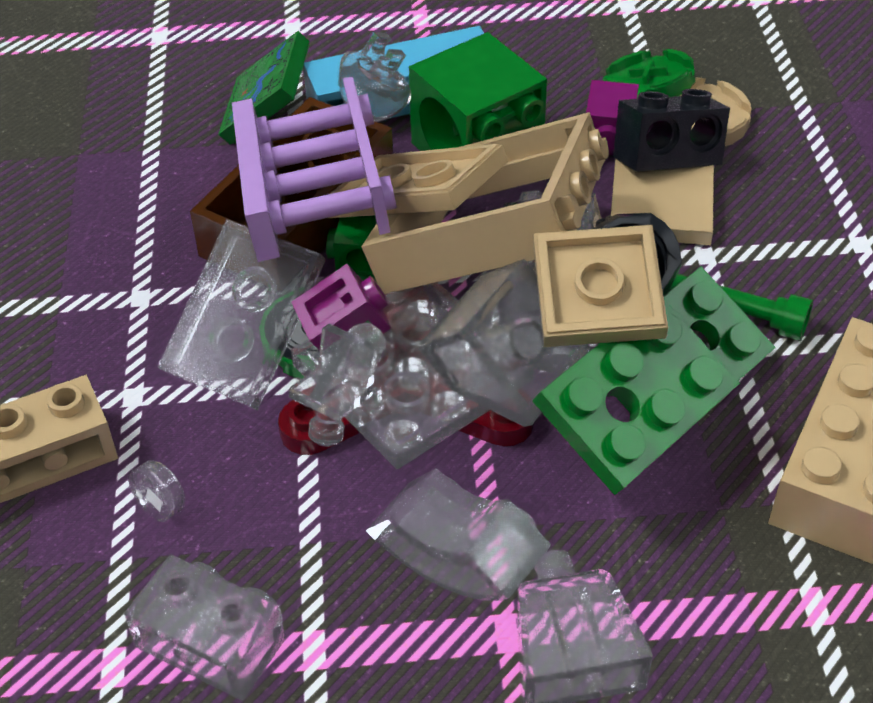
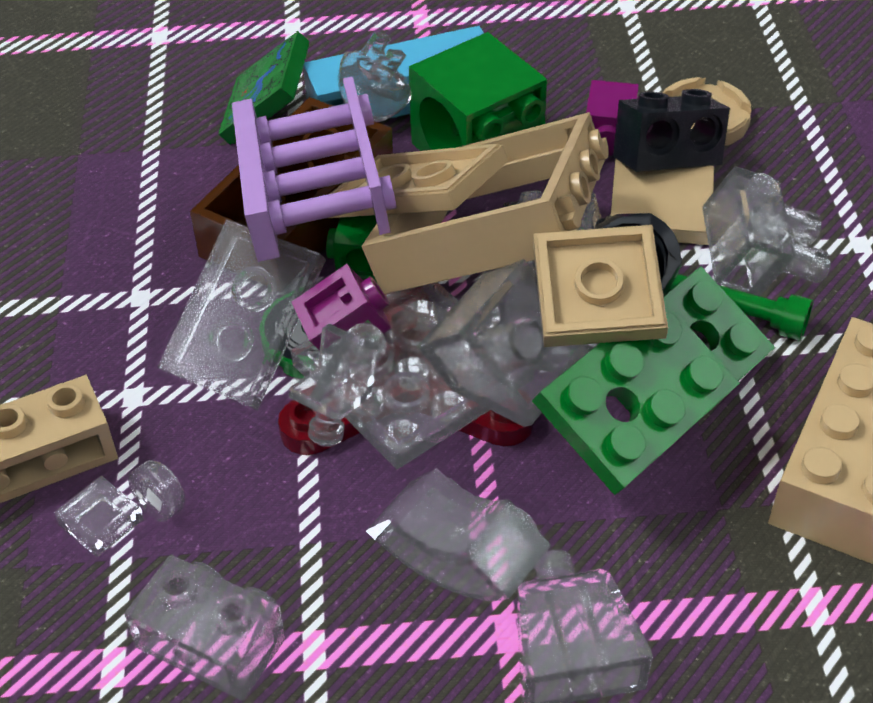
(99, 516): none -> clear tile
(661, 74): green tile -> none
(754, 231): none -> clear brick

